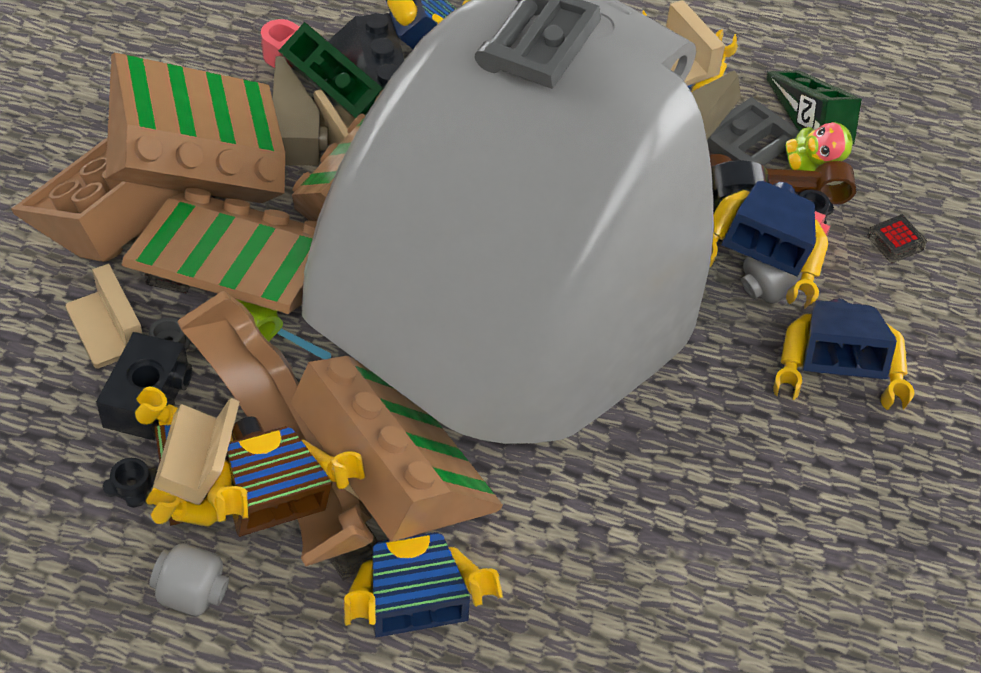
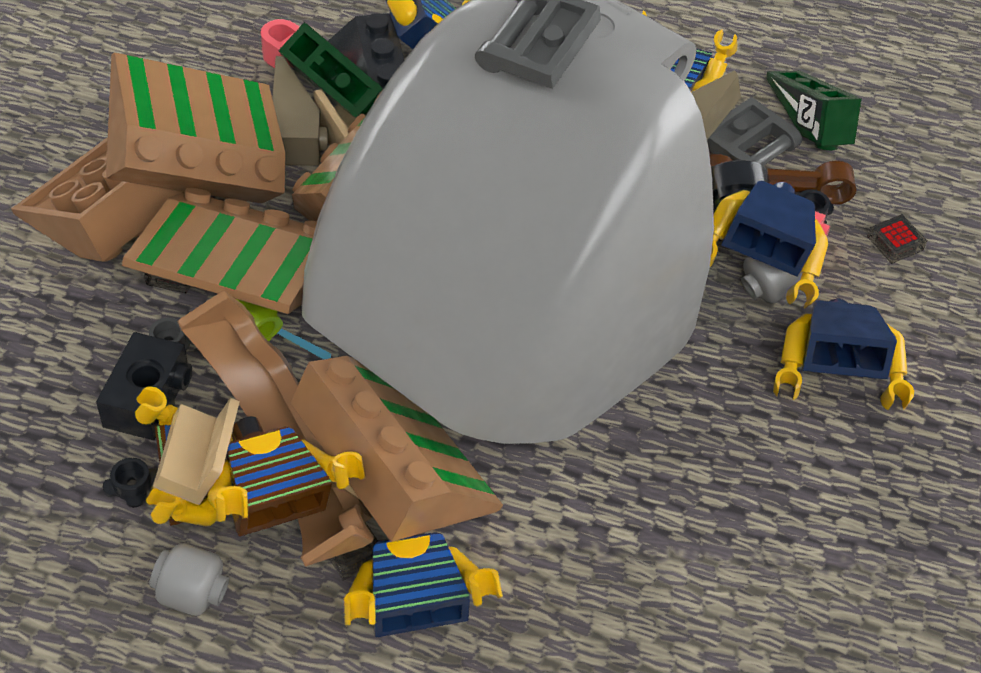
(104, 319): tan panel -> none
(708, 46): tan panel -> none
(819, 146): animal -> none

